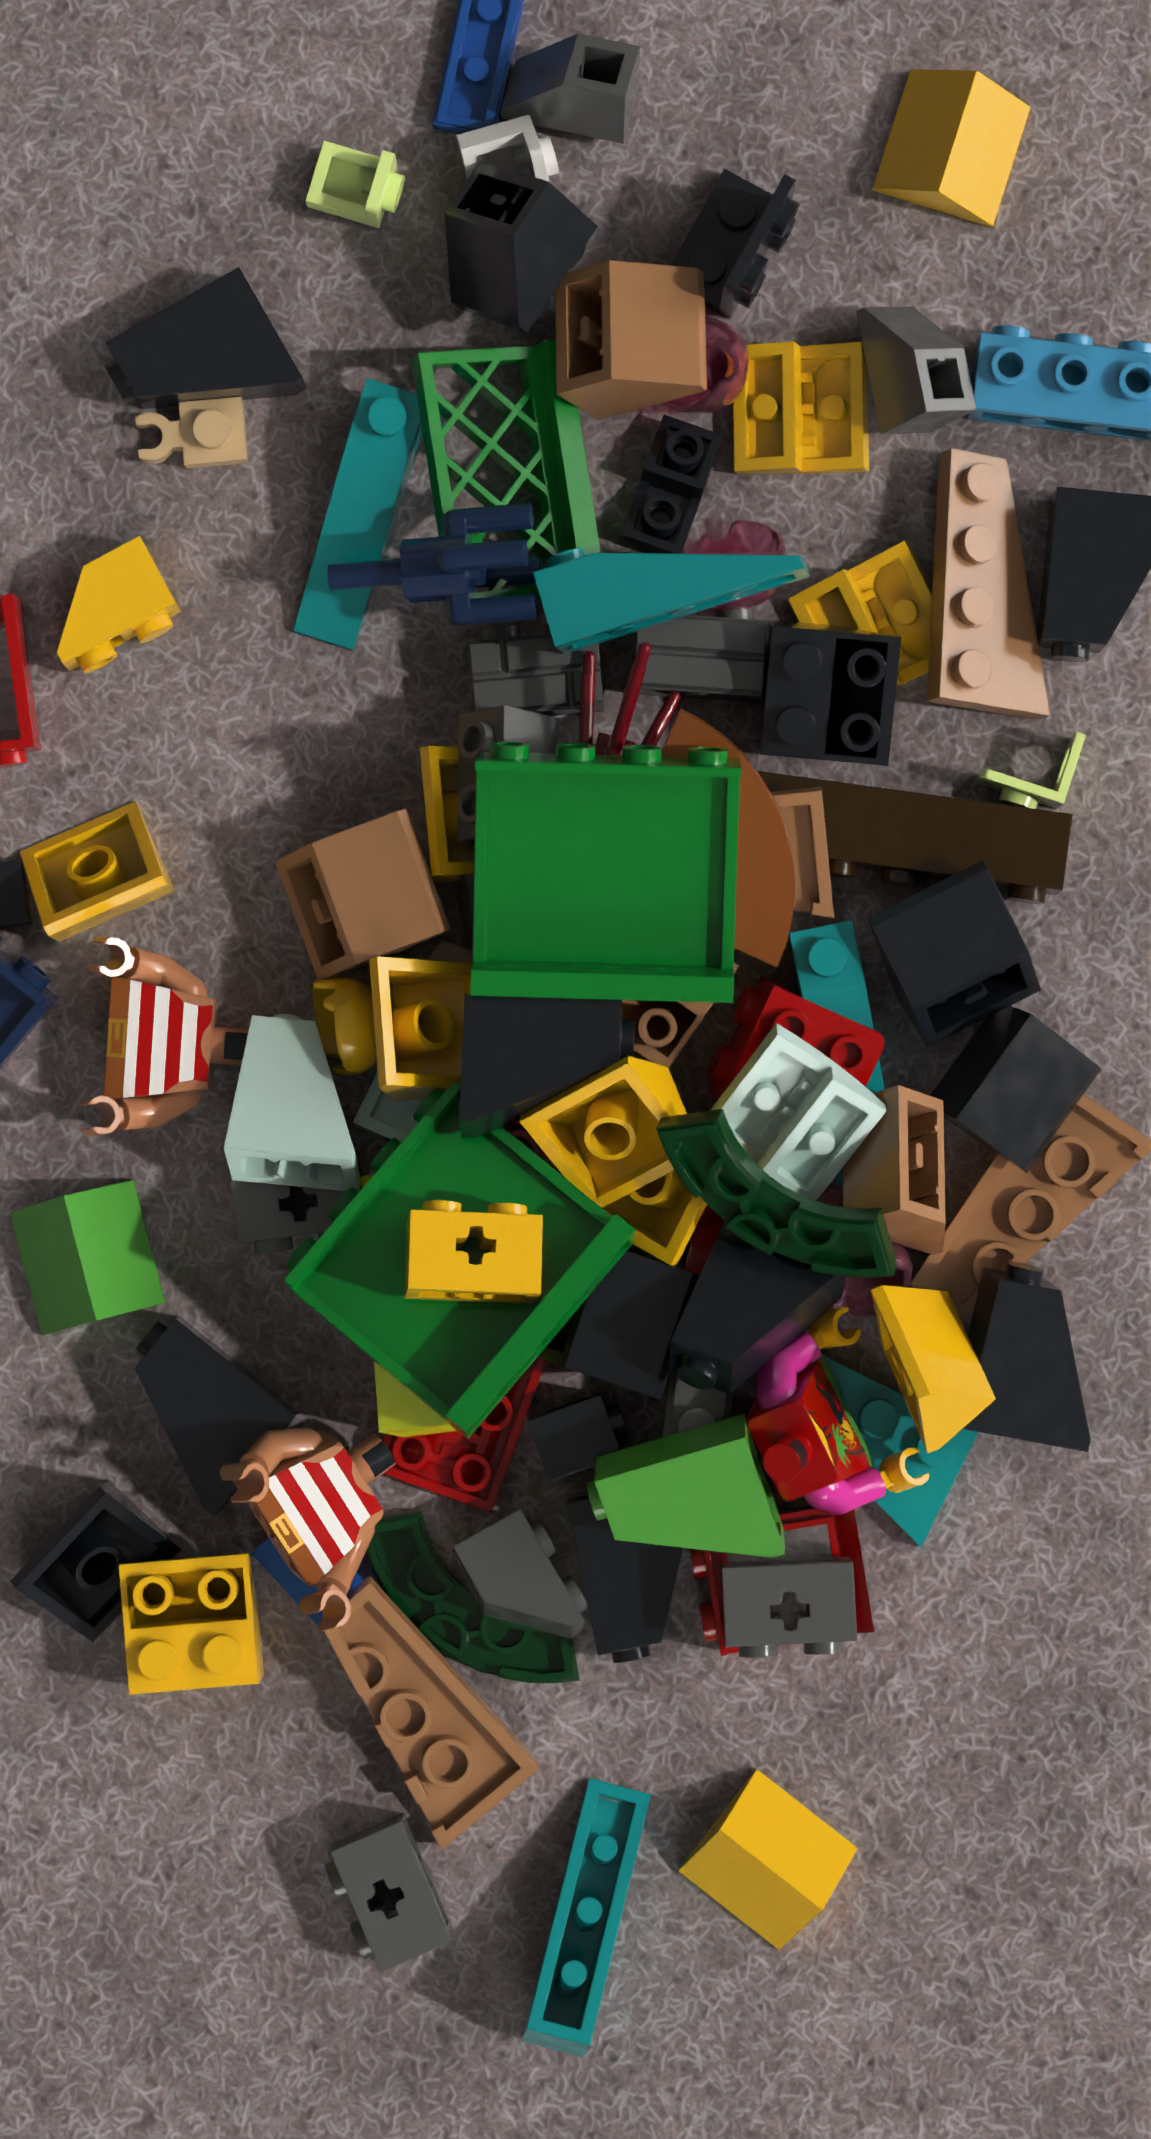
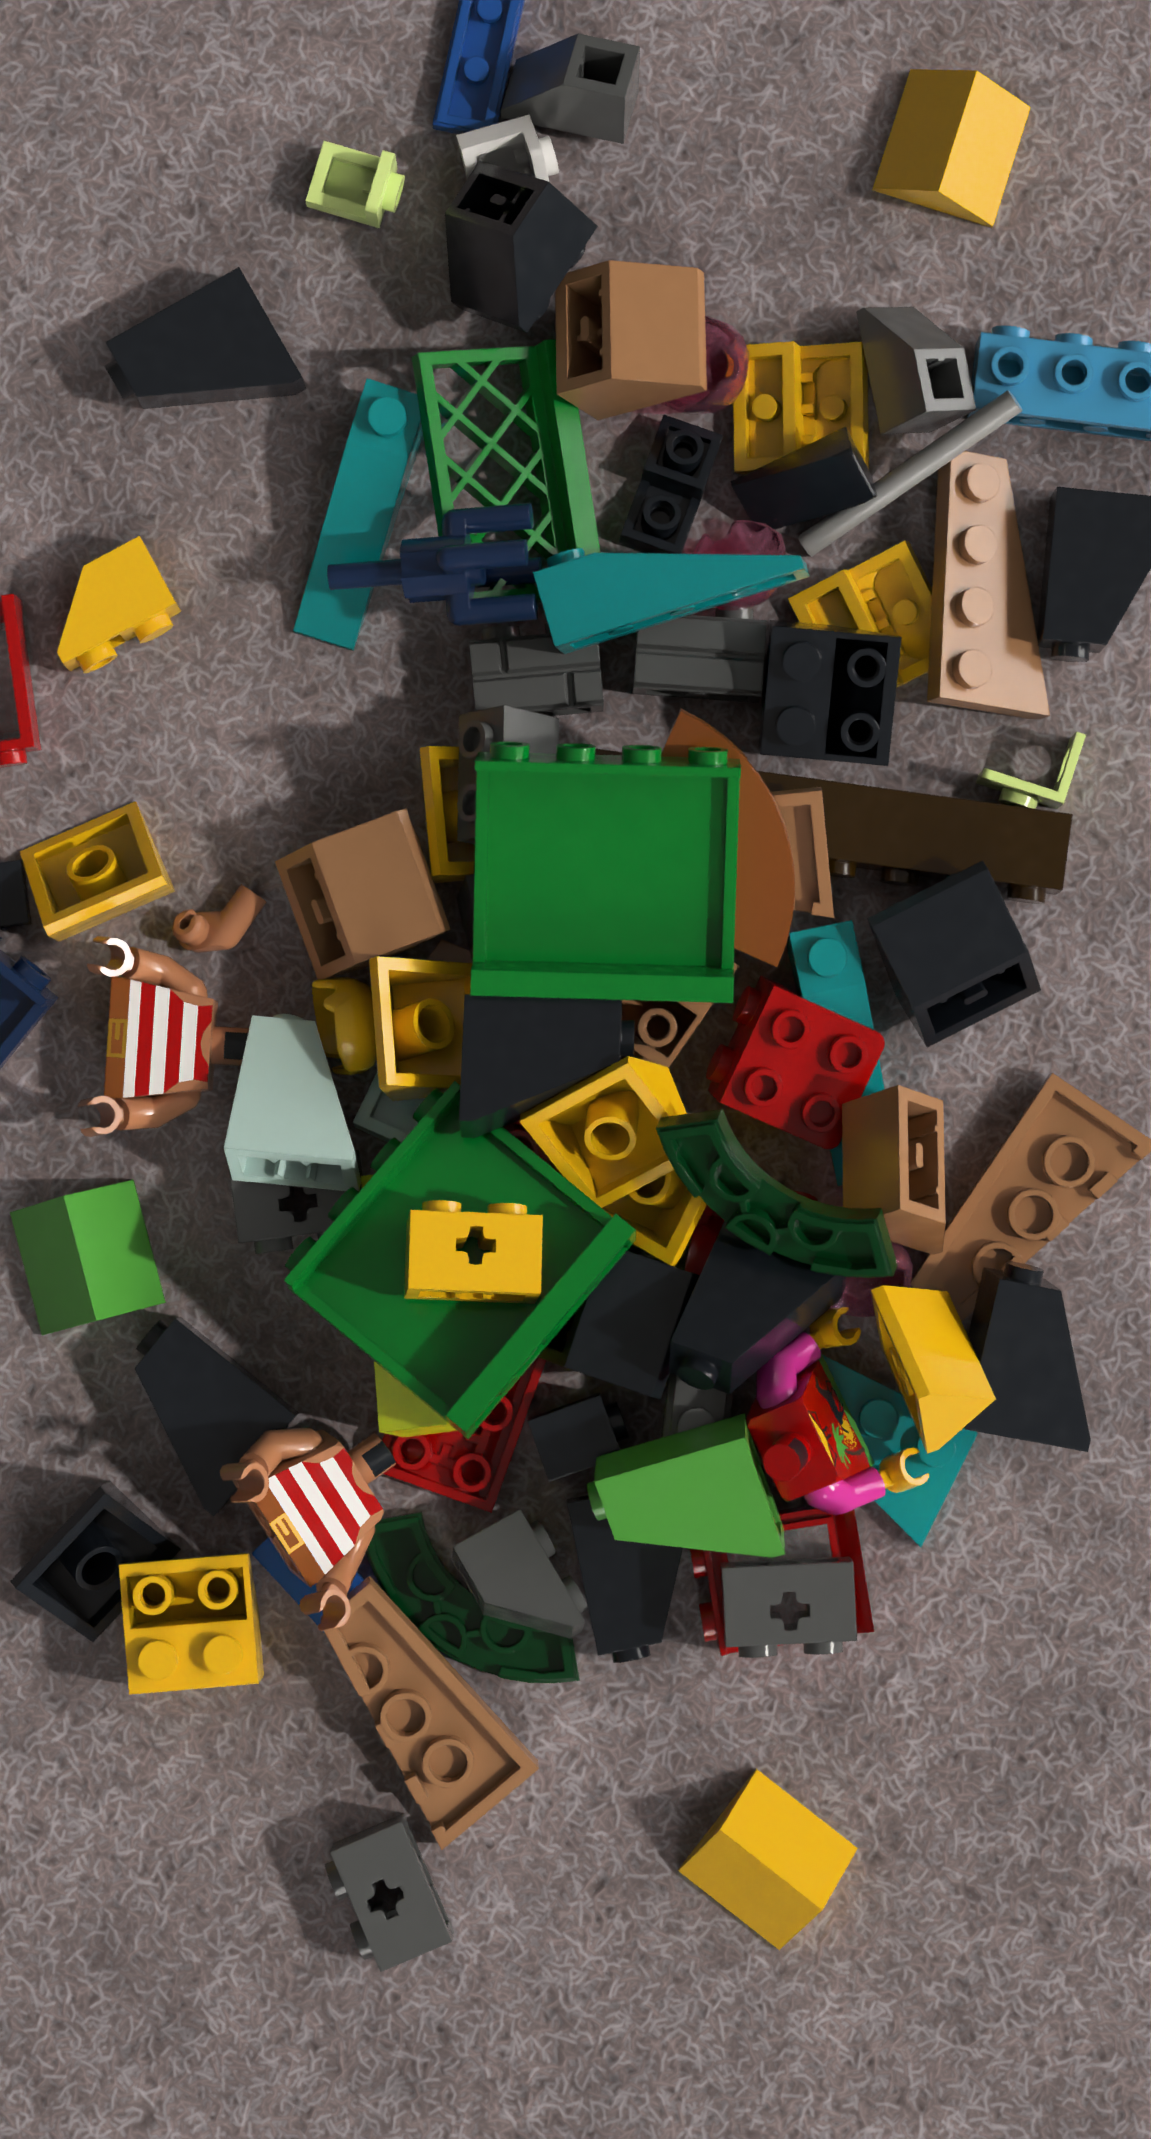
(207, 433): tan plate -> none
(218, 929): none -> nougat arm
(586, 1919): teal slope -> none
(612, 744): dark red plant -> none
(734, 236): black bracket -> none
(798, 1112): light aqua slope -> none
(807, 483): none -> black slope
(913, 471): none -> light grey bar
(1014, 1085): black slope -> none

